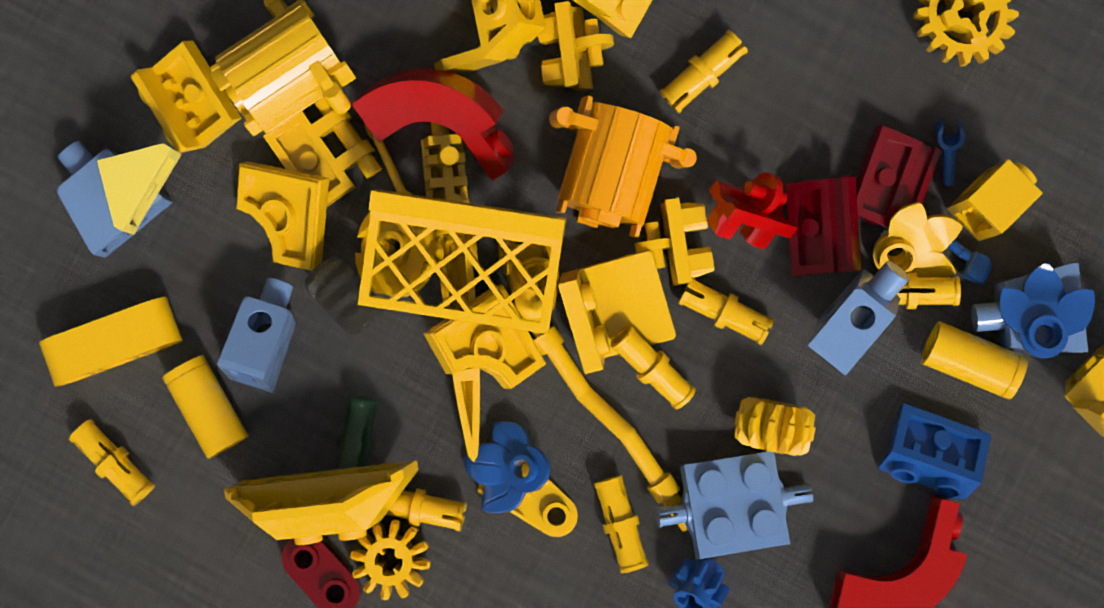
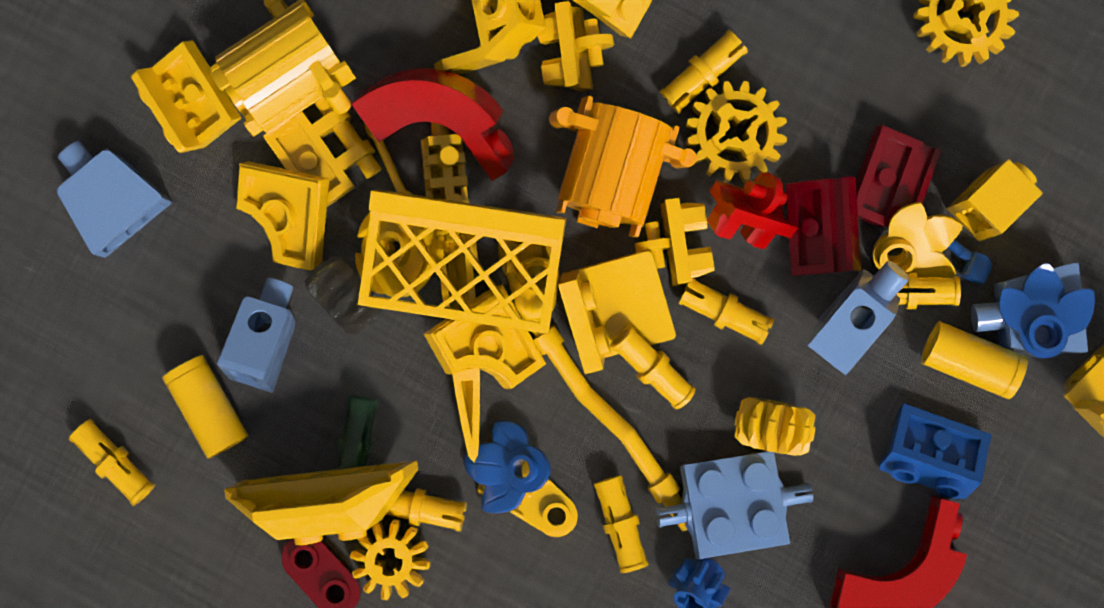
(110, 341): yellow beam -> none
(134, 182): light yellow slope -> none
(723, 113): none -> yellow gear
(950, 147): blue hand -> none

